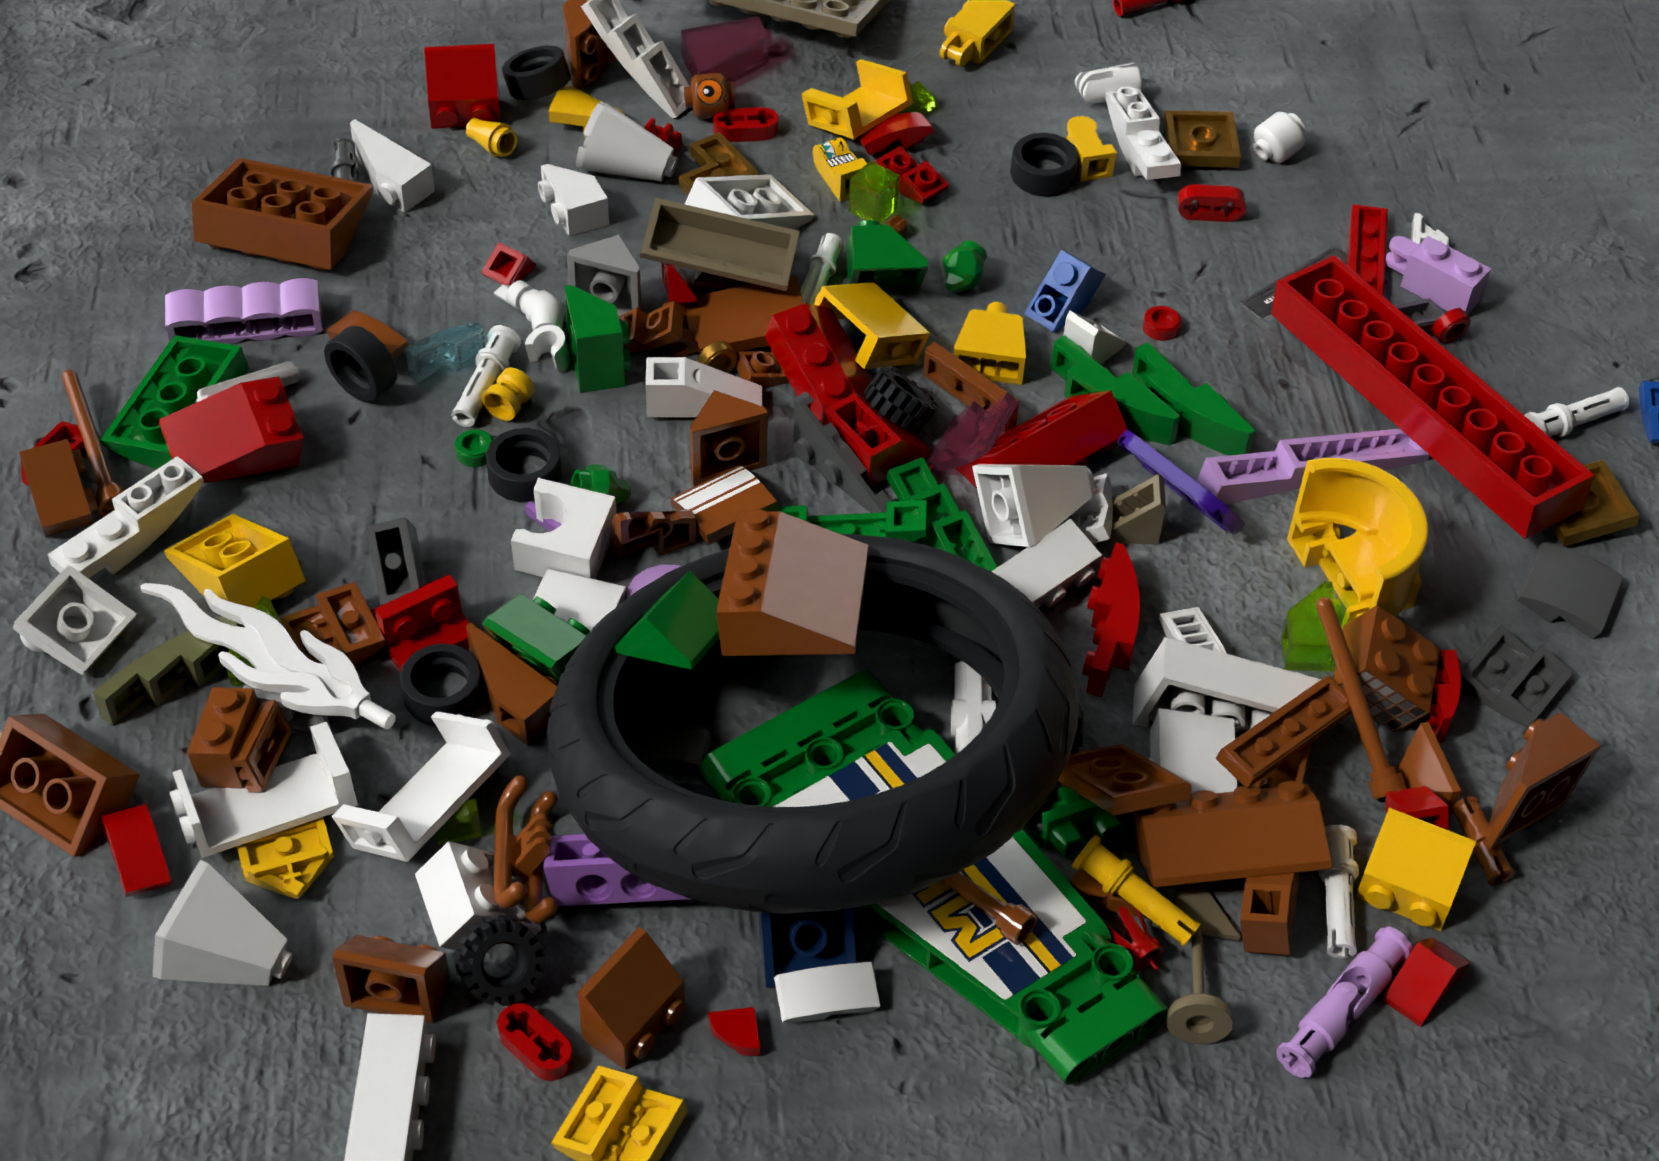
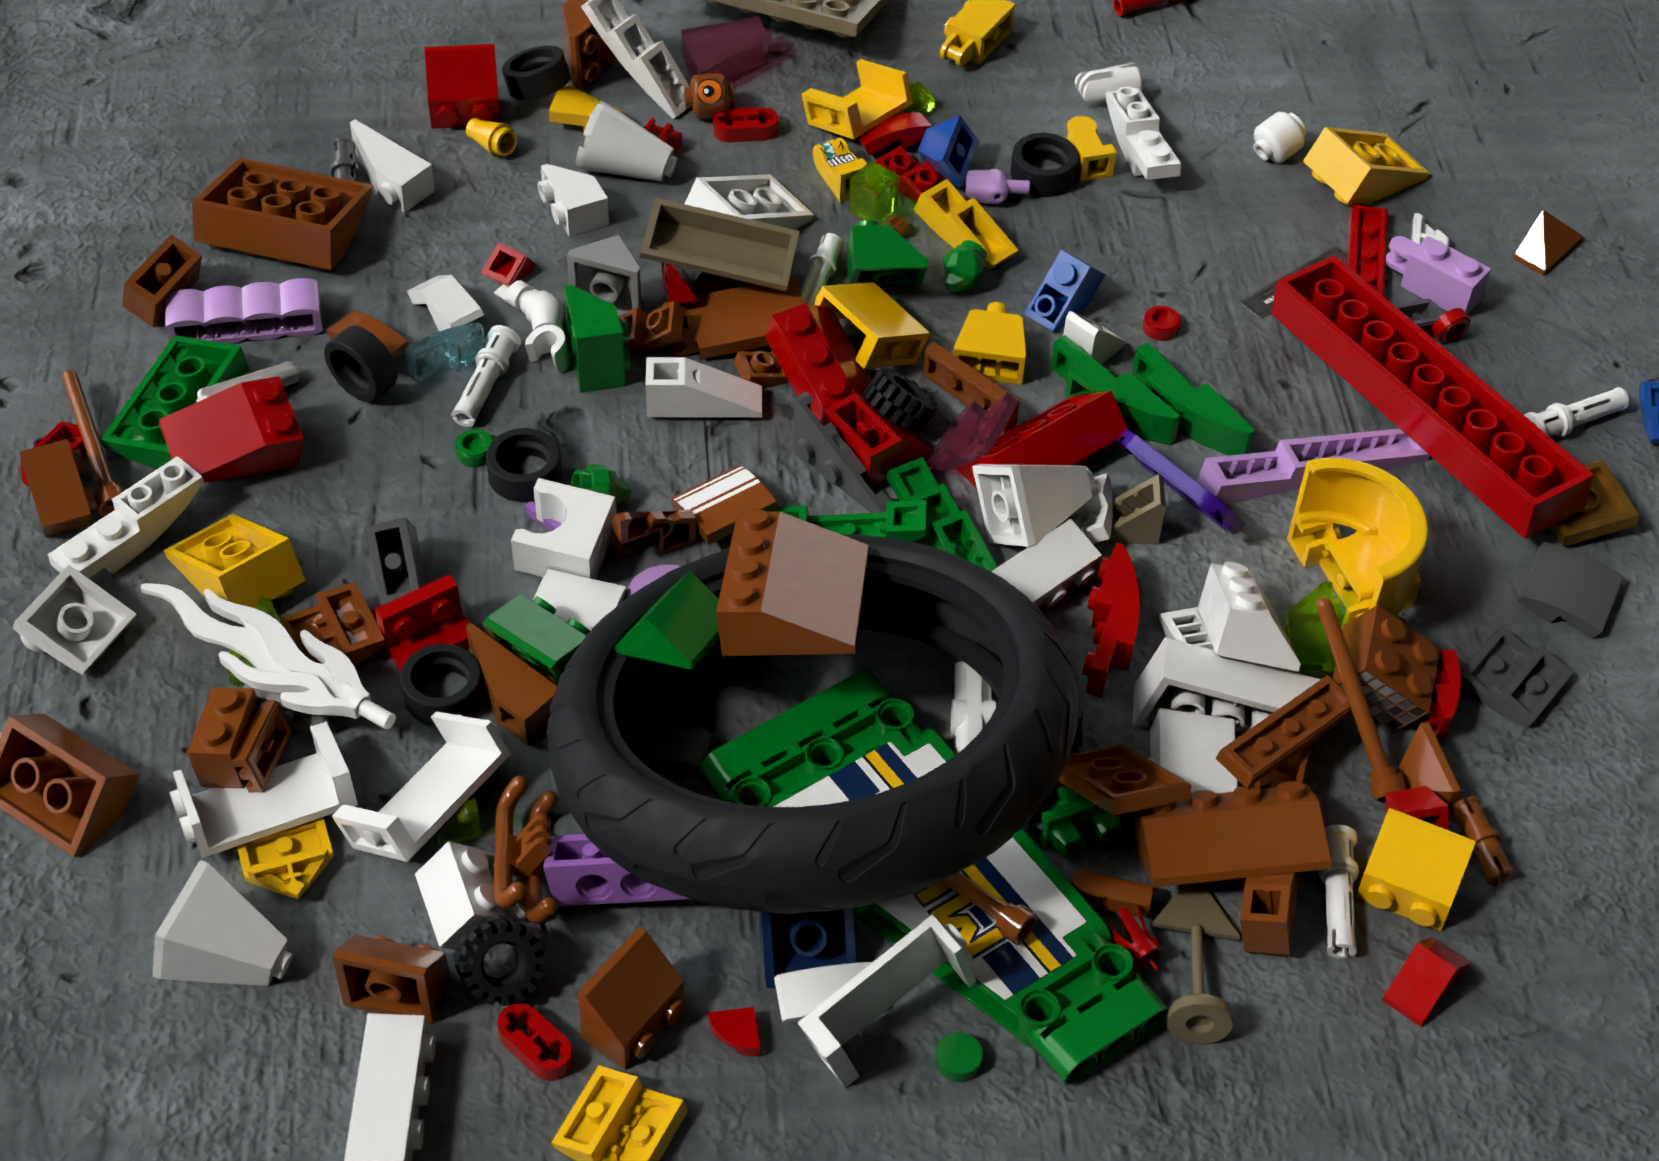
(136, 850): red slope -> none
(160, 674): olive slope -> none
(168, 269): none -> dark orange brick
(446, 301): none -> white slope
(505, 397): yellow wheel -> none
(716, 159): pearl gold plate -> none
(719, 356): pearl gold tile -> none
(727, 435): dark orange slope -> none
(880, 987): none -> white panel
(949, 149): none -> blue slope
(958, 1056): none -> green tile
(963, 220): none -> yellow slope
(992, 186): none -> lavender piece
(1118, 878): yellow pin -> none
(1203, 138): pearl gold plate -> none
(1211, 203): red beam -> none
(1243, 620): none -> white slope
(1329, 1018): lavender piece -> none
(1362, 165): none -> yellow slope
(1540, 776): dark orange slope -> none
(1546, 243): none -> dark orange slope

